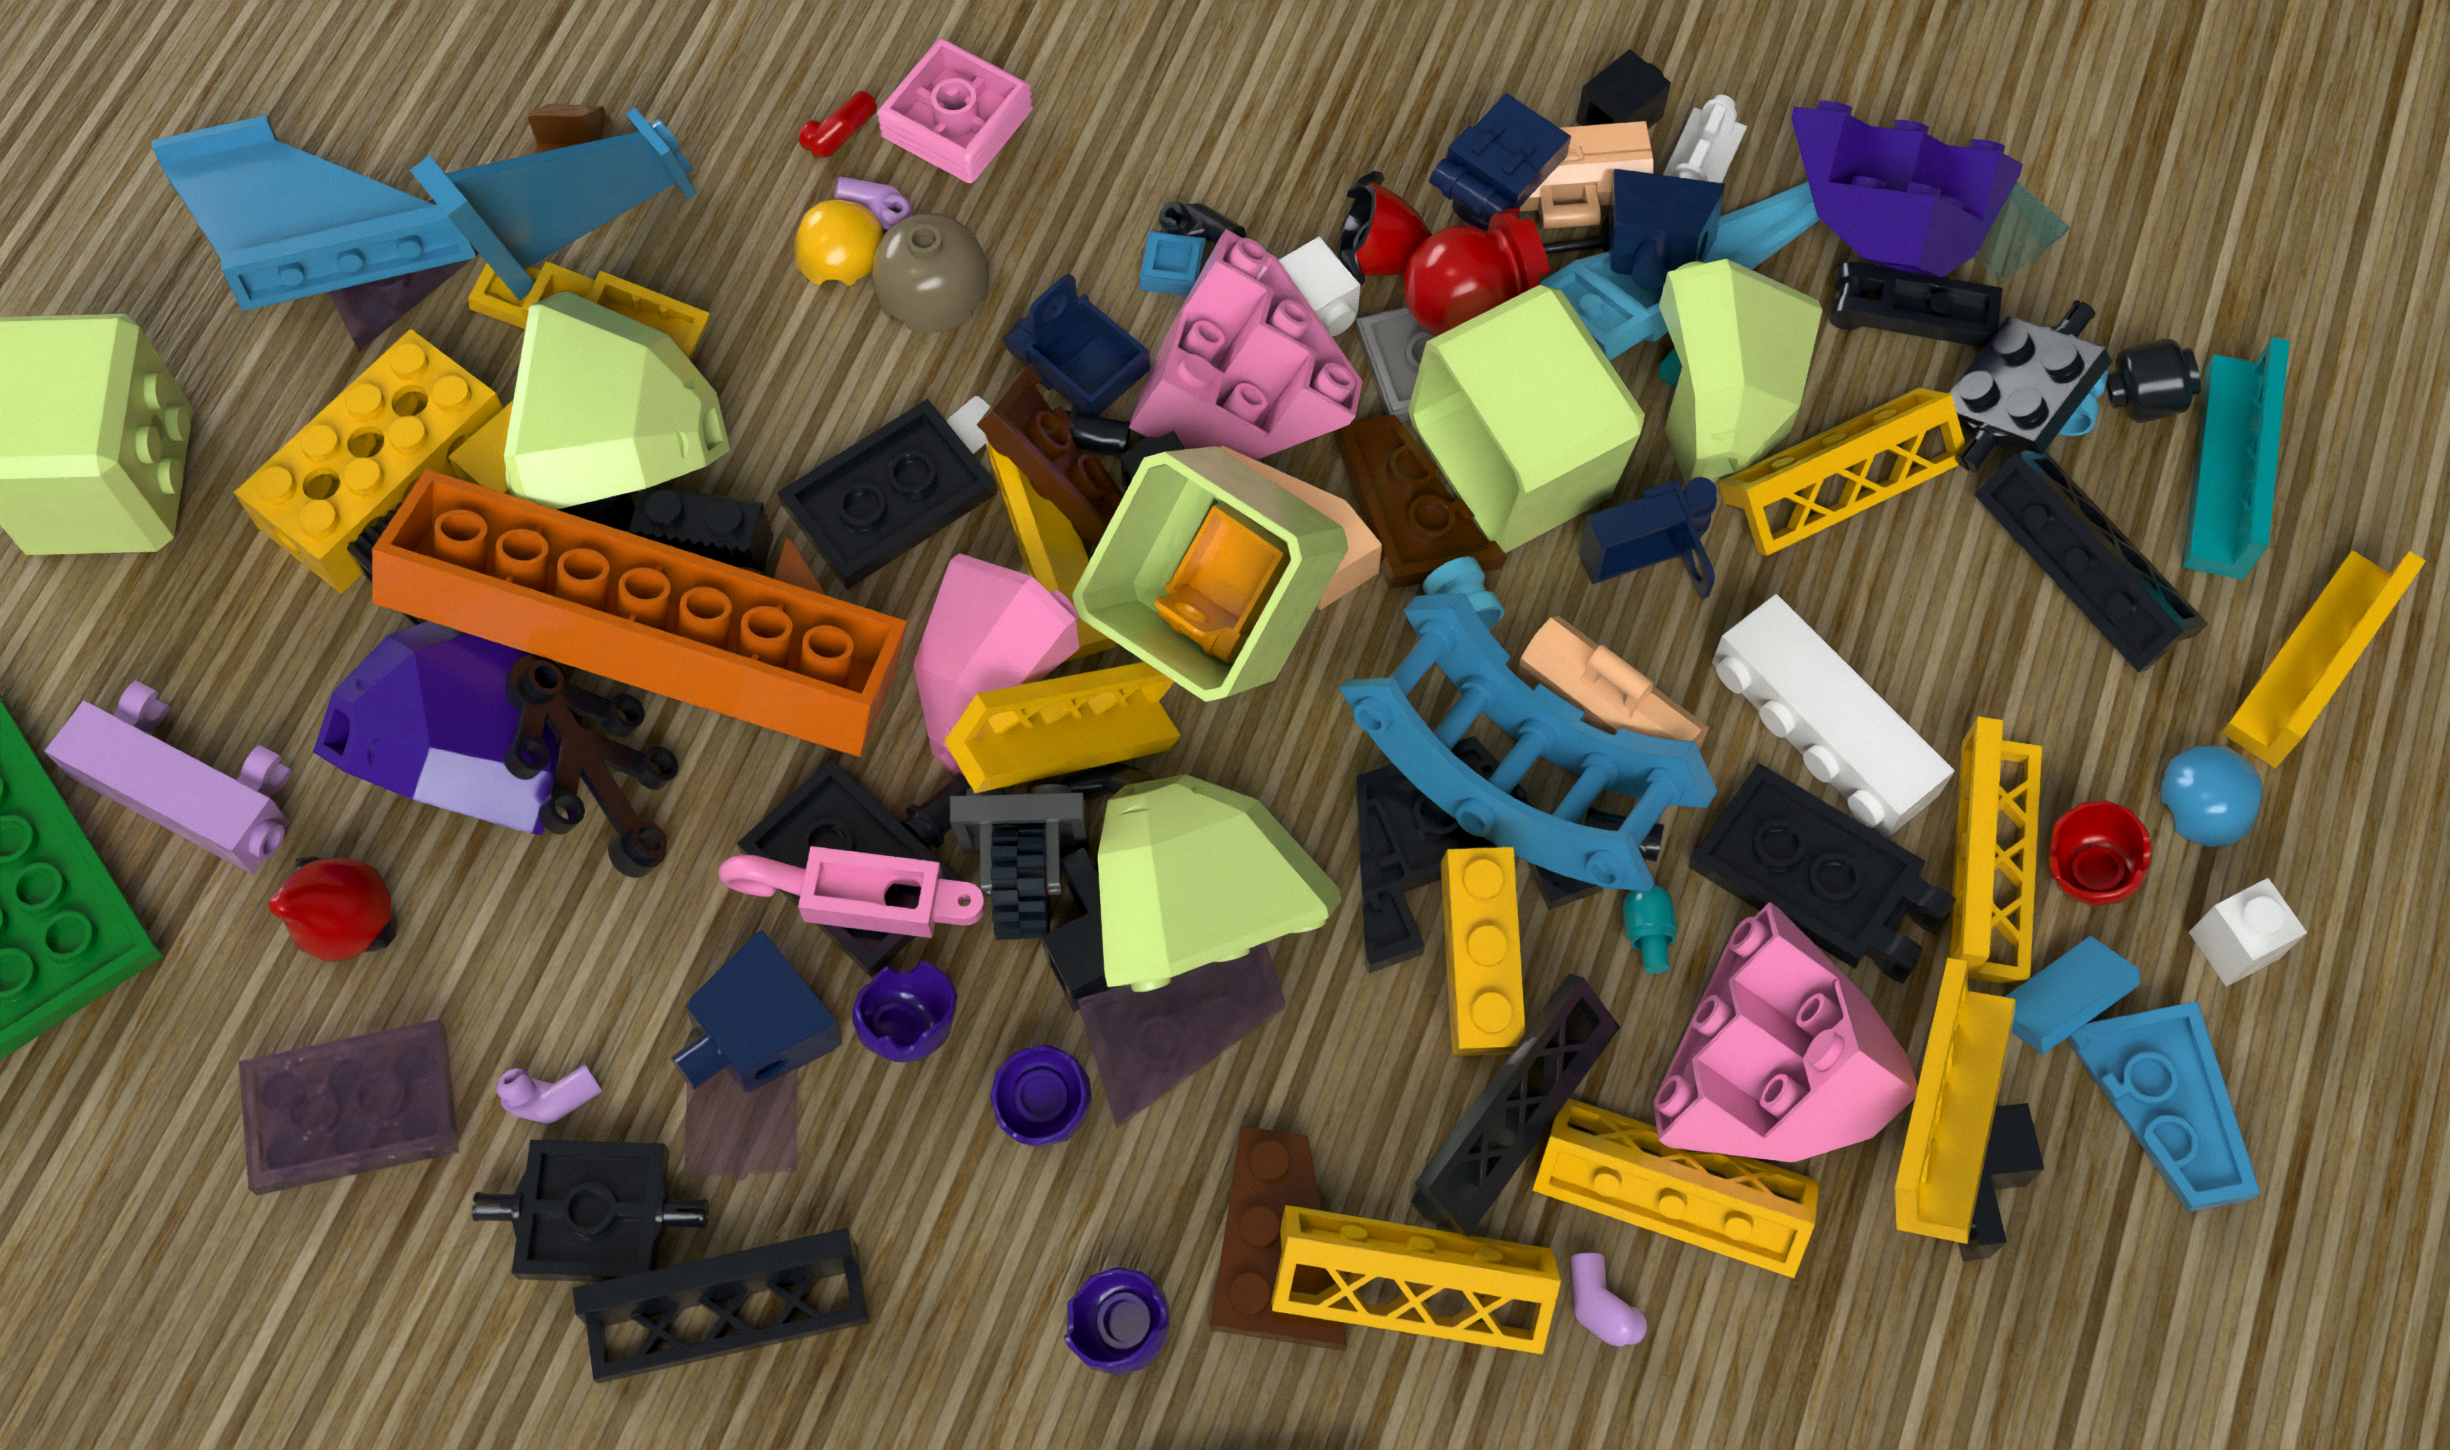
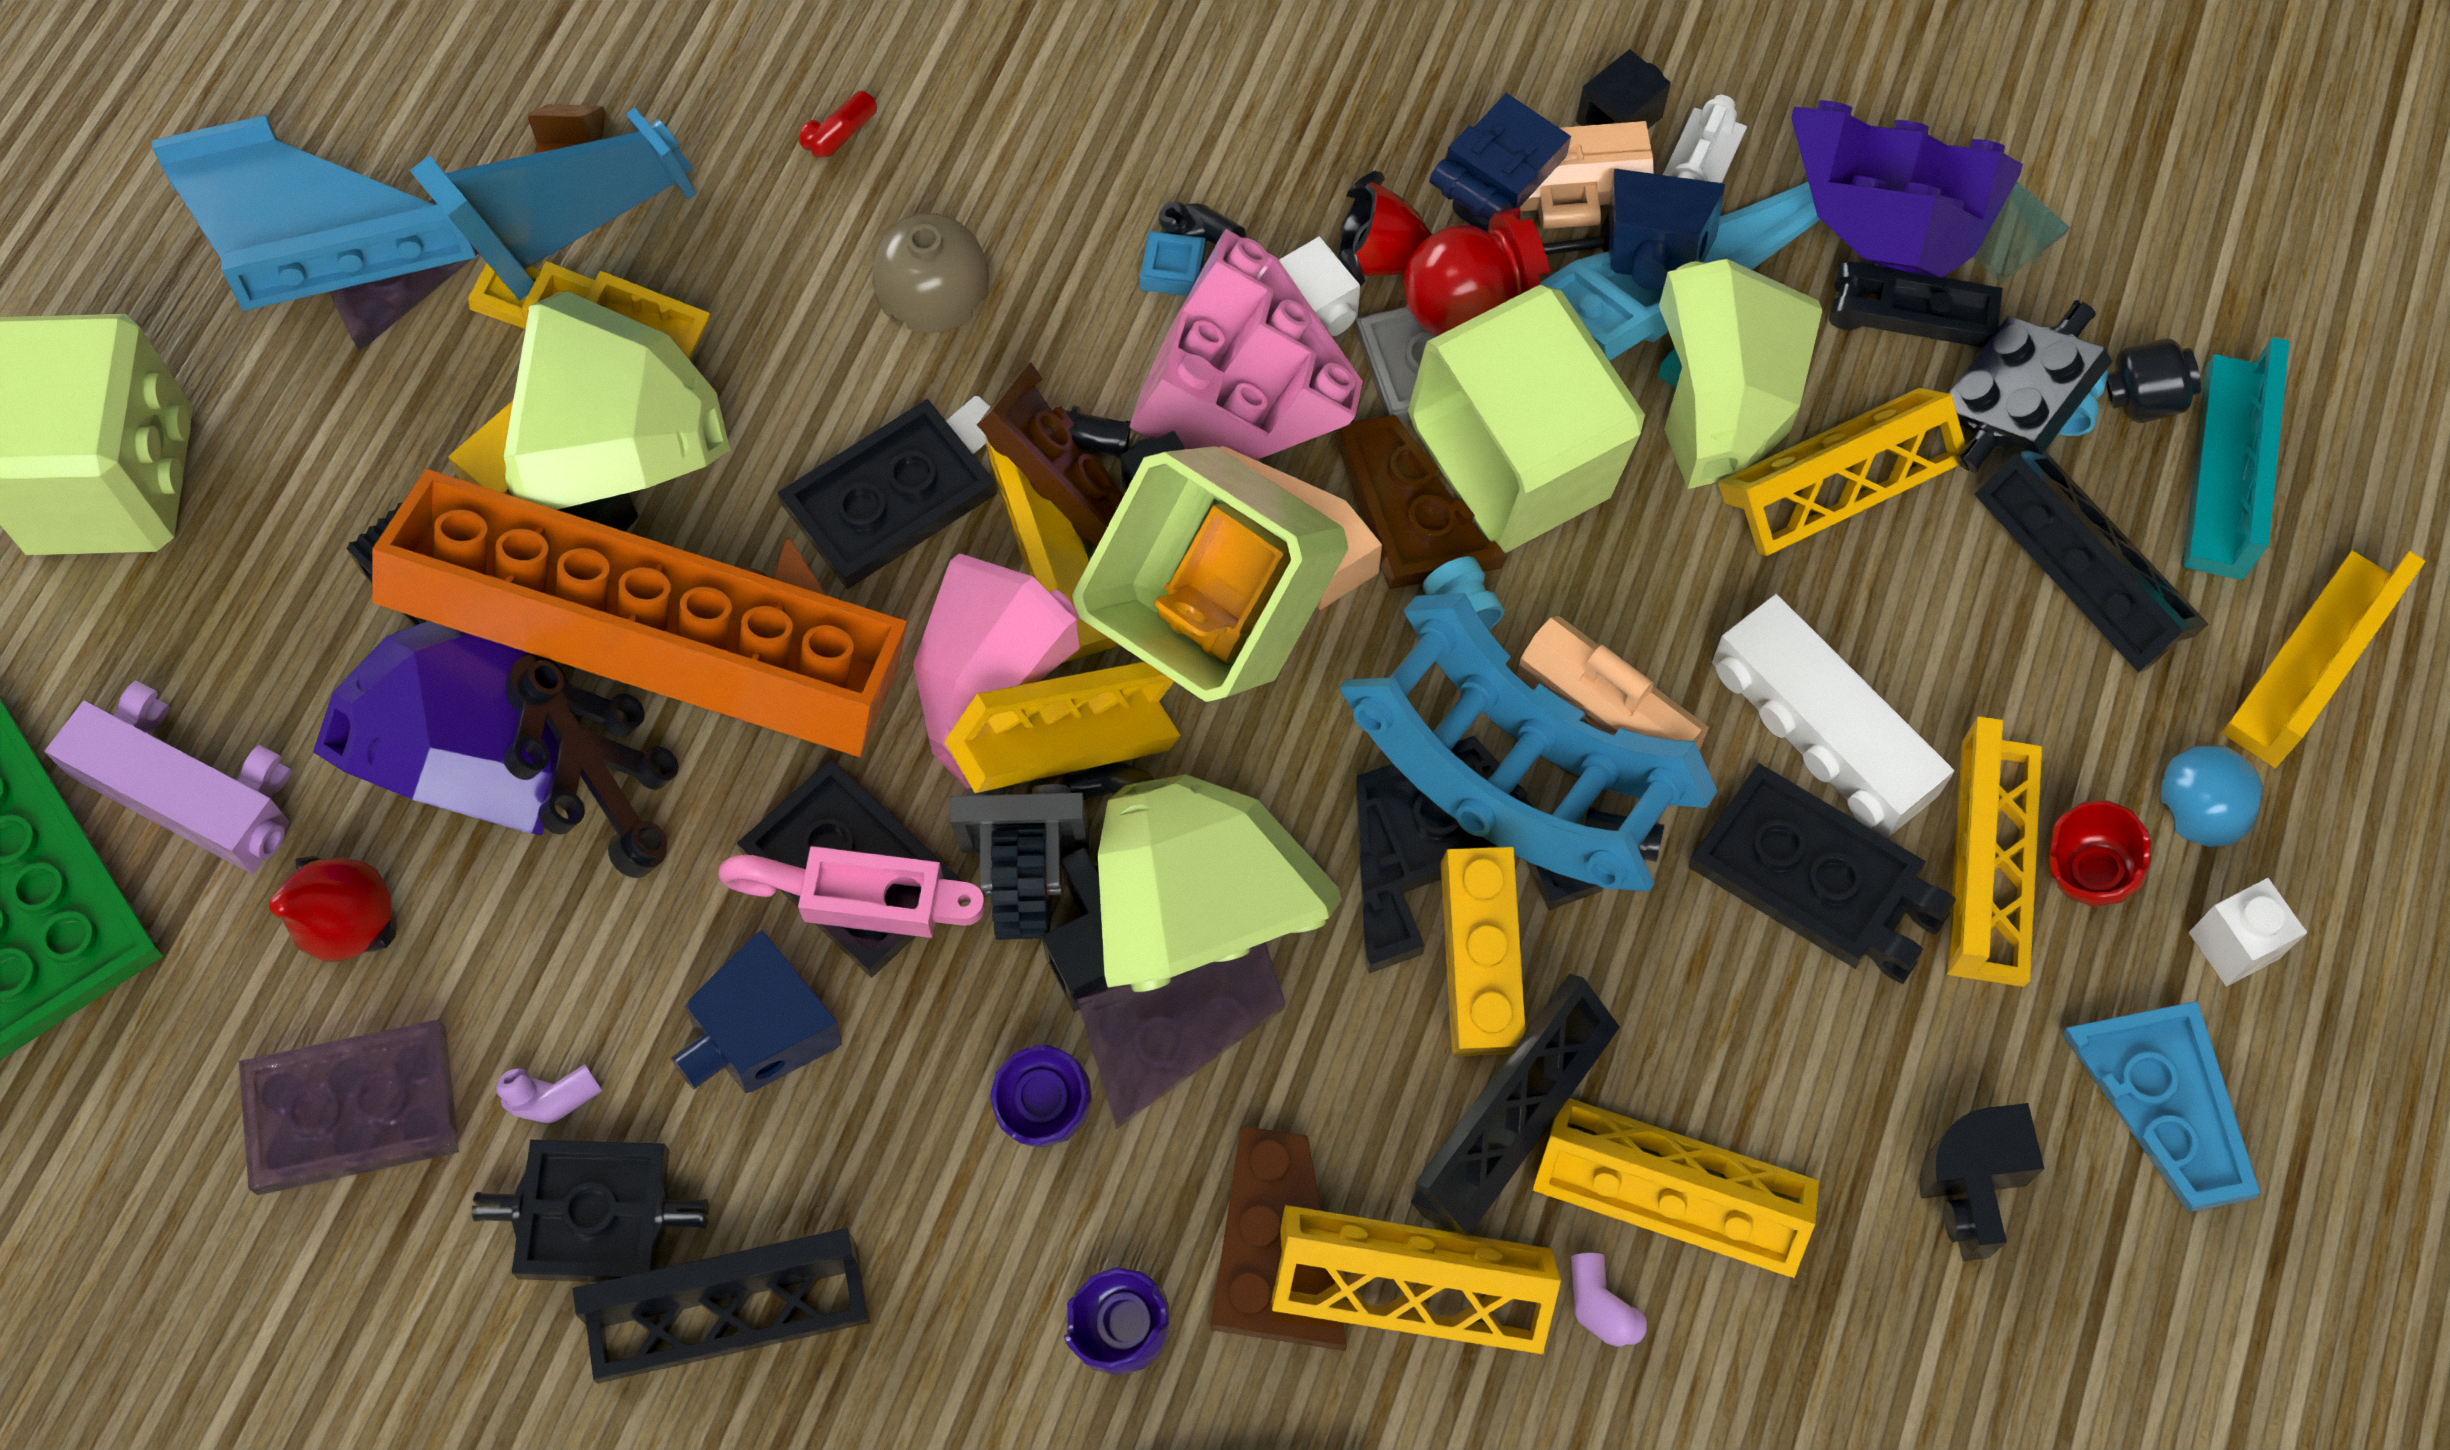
(366, 455): yellow brick -> none
(705, 525): black brick -> none
(741, 1130): piece -> none
(837, 242): yellow hair -> none
(879, 198): lavender arm -> none
(905, 1012): dark purple hair -> none
(932, 818): black pin -> none
(955, 110): bright pink brick -> none
(1077, 348): dark blue piece -> none
(1651, 926): teal cylinder -> none
(1652, 530): dark blue piece -> none
(1781, 1054): bright pink brick -> none
(1953, 1109): yellow fence -> none
(2070, 993): dark azure tile -> none

